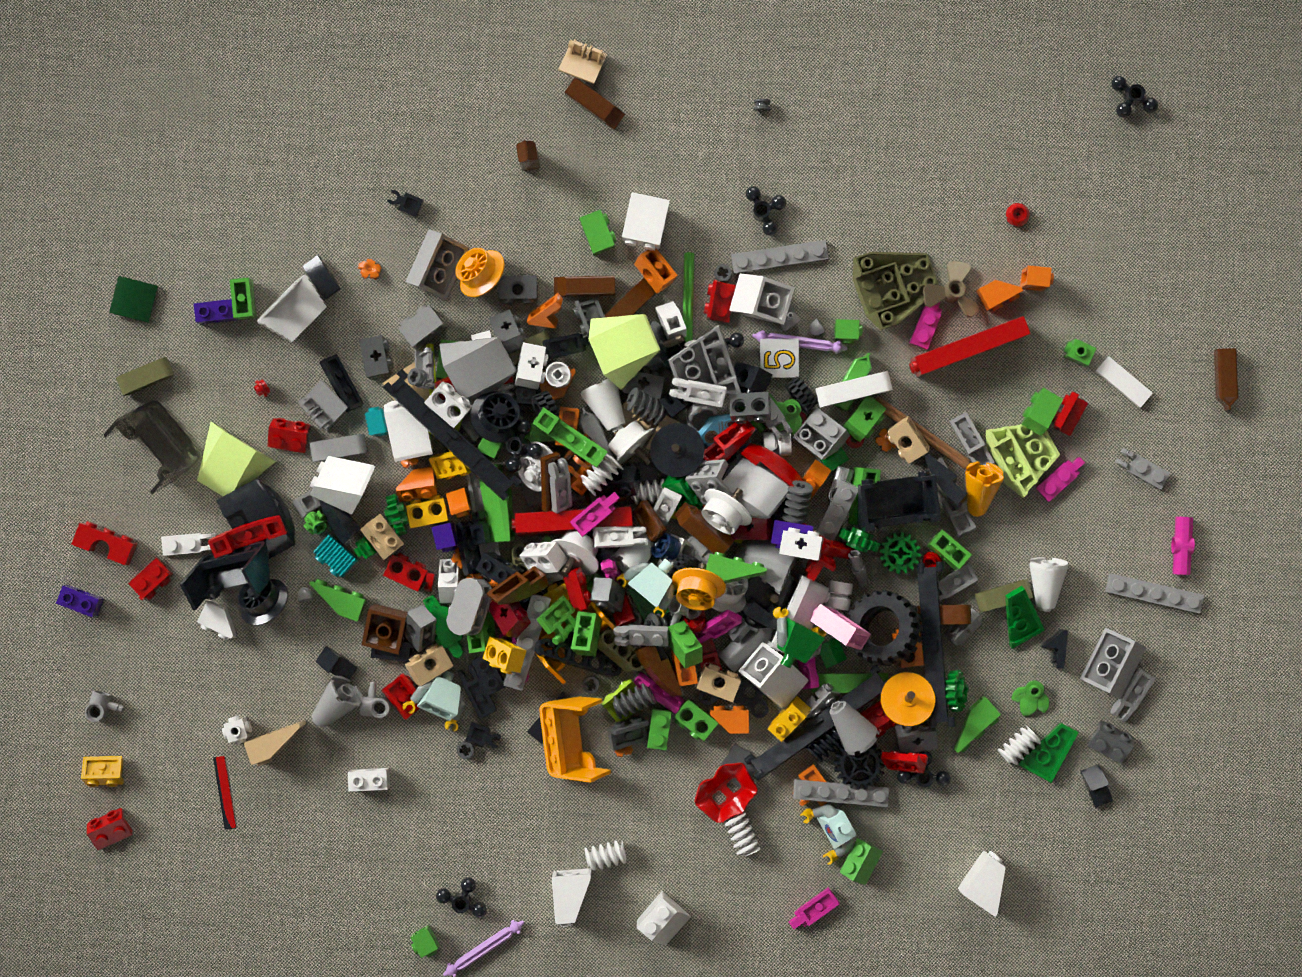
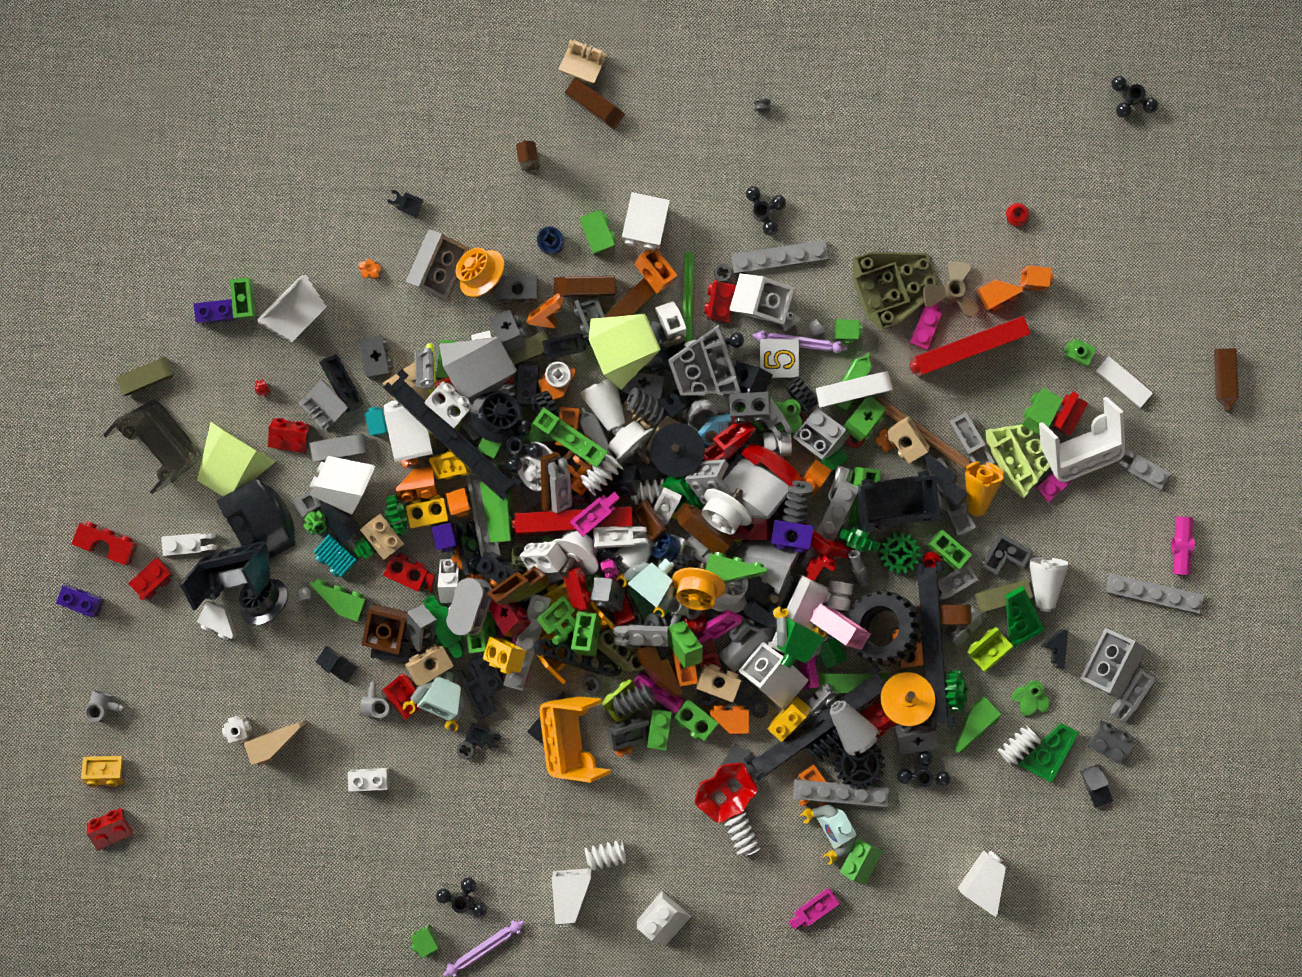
(133, 299): dark green slope -> none
(224, 792): red sticker -> none
(246, 535): red slope -> none
(321, 277): black slope -> none
(336, 701): light grey cone -> none
(417, 377): dark grey bush -> none
(422, 326): light grey brick -> none
(480, 530): black plate -> none
(531, 355): white brick -> none
(557, 244): none -> dark blue wheel
(699, 392): white hinge -> none
(811, 551): white brick -> none
(905, 762): red bracket -> none
(989, 649): none -> lime bracket
(1004, 549): none -> dark grey brick
(1089, 451): none -> white windscreen

